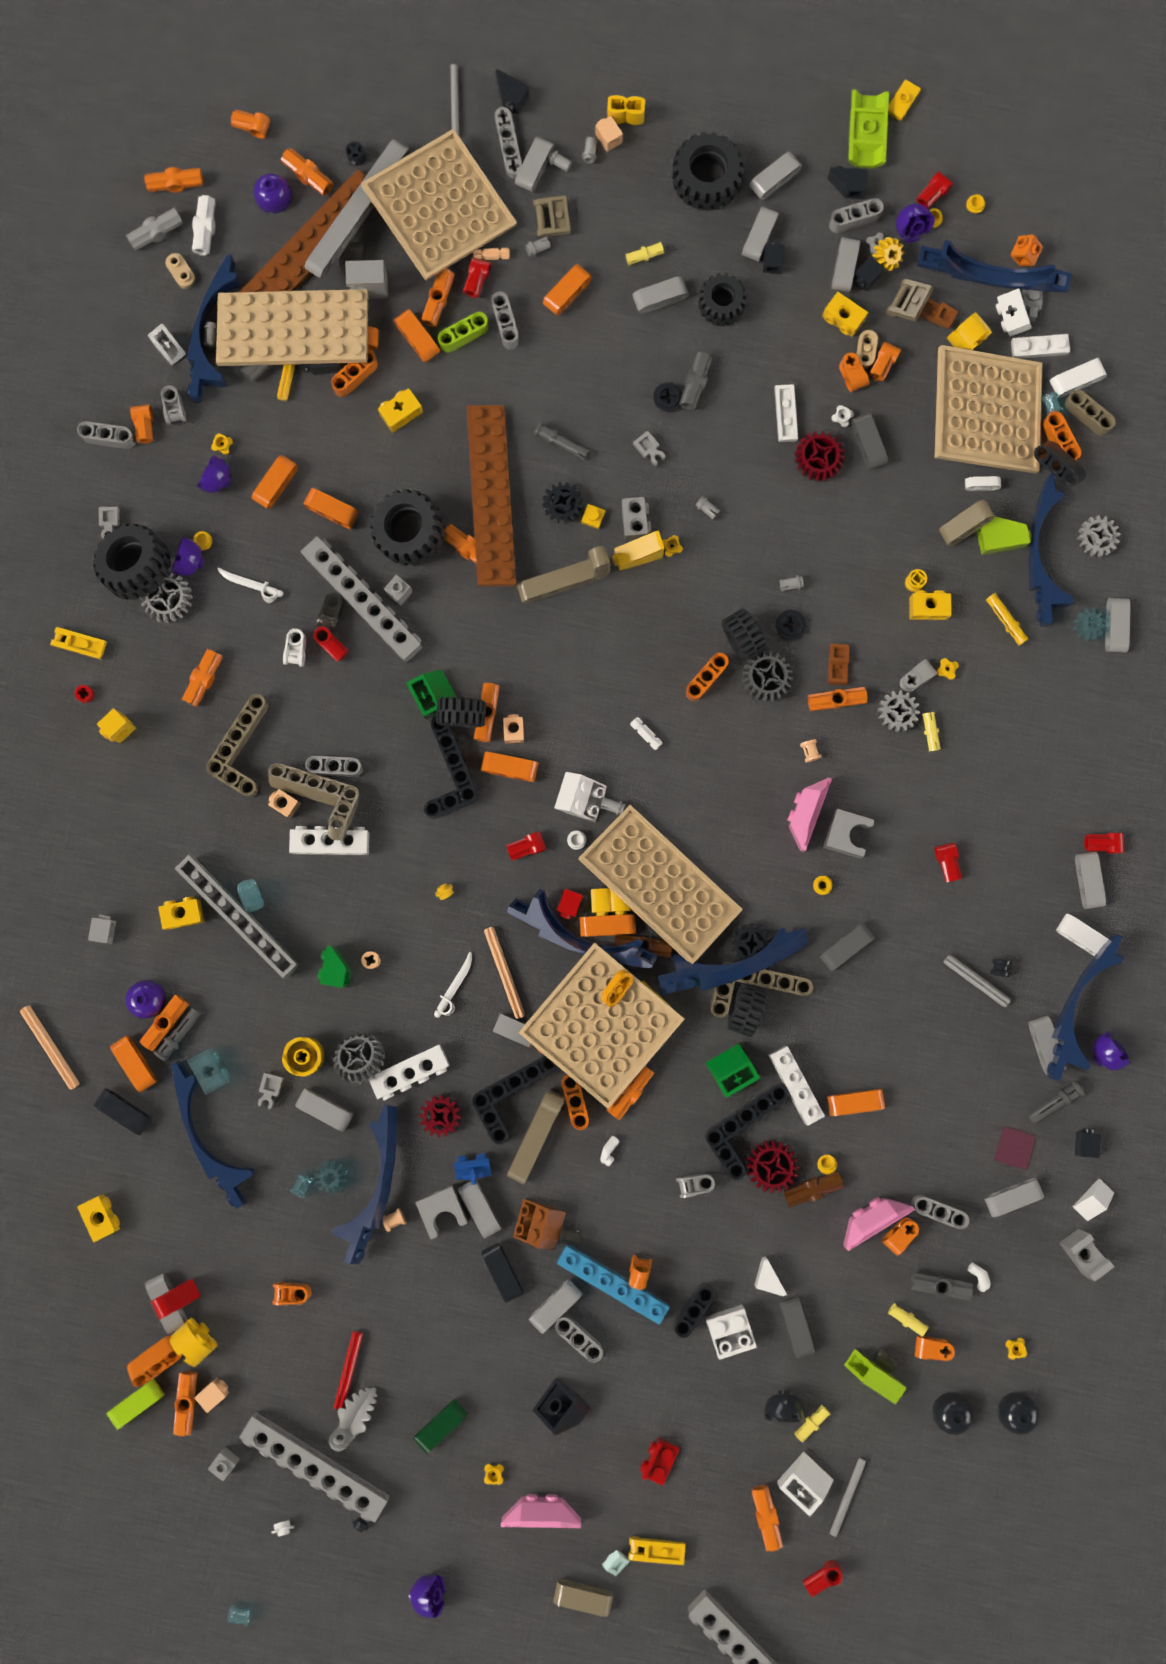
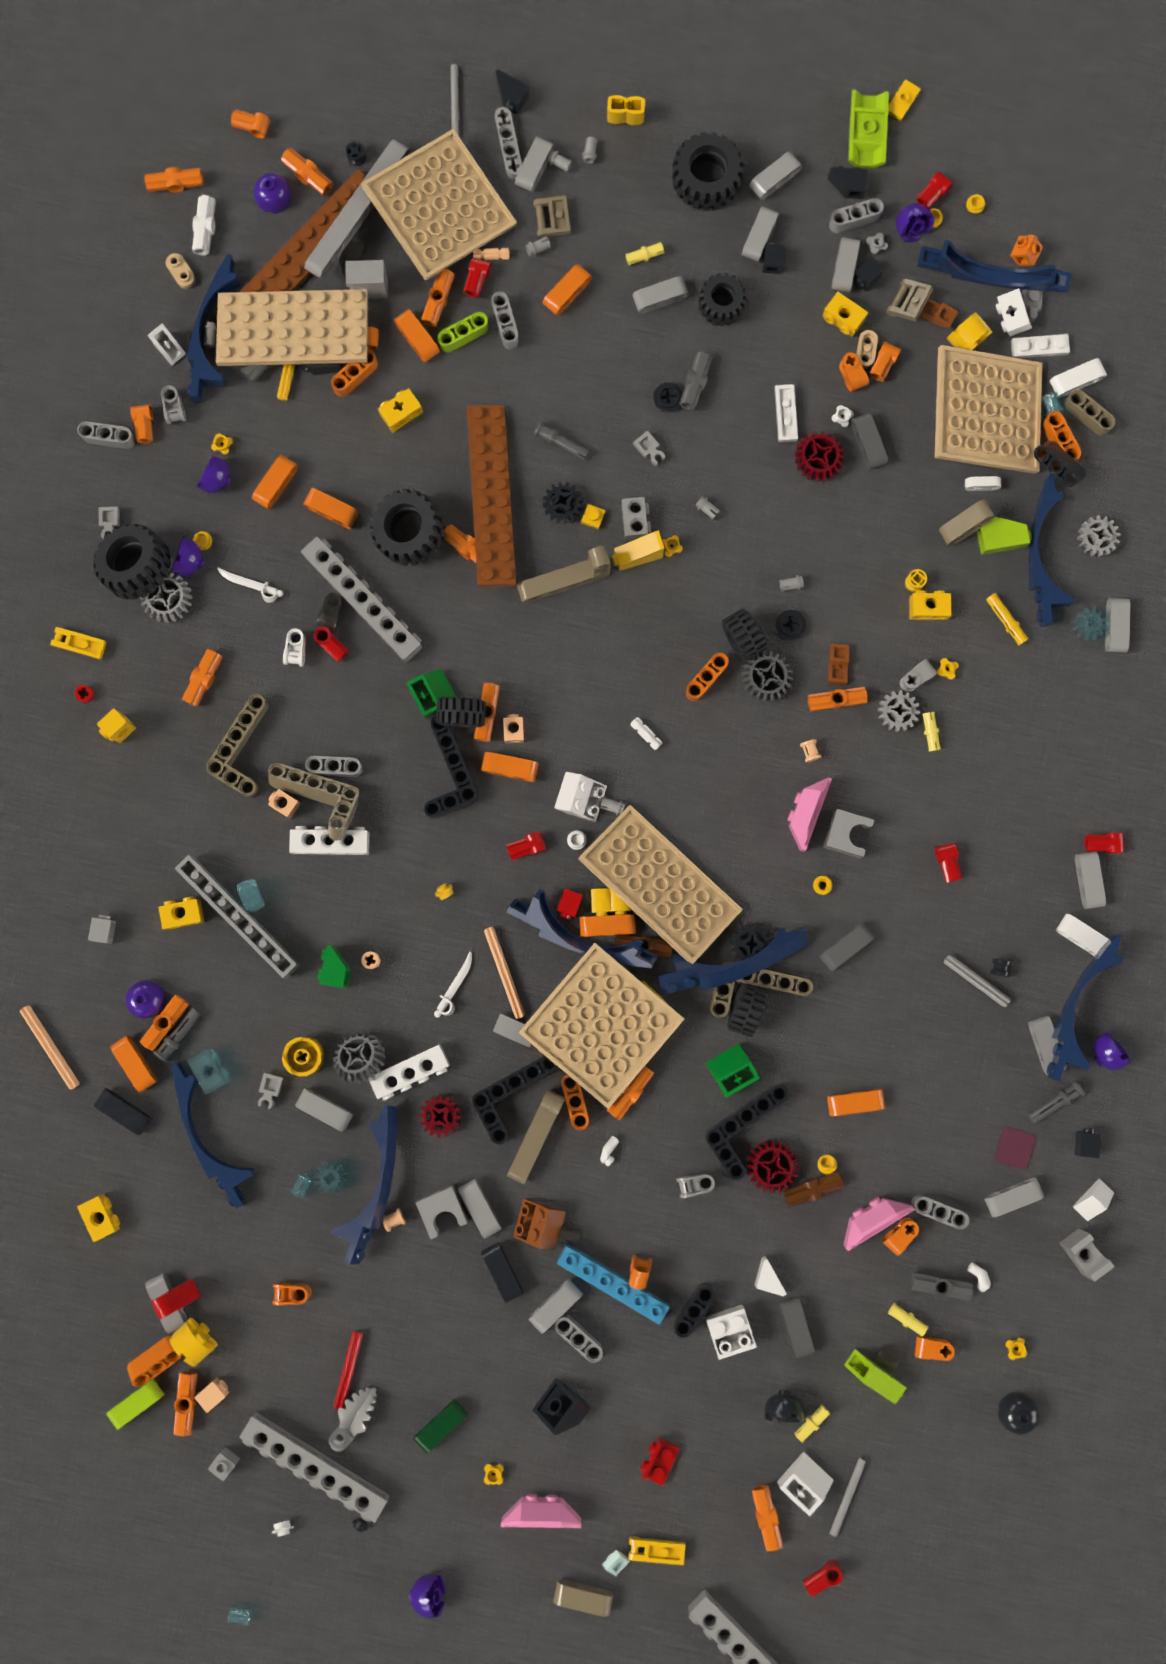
(154, 229): light grey piece -> none
(398, 590): light grey brick -> none
(472, 1169): blue hips -> none
(608, 133): light nougat brick -> none
(617, 988): light orange plate -> none
(796, 1085): white brick -> none
(888, 253): yellow gear -> none
(952, 1414): black cylinder -> none

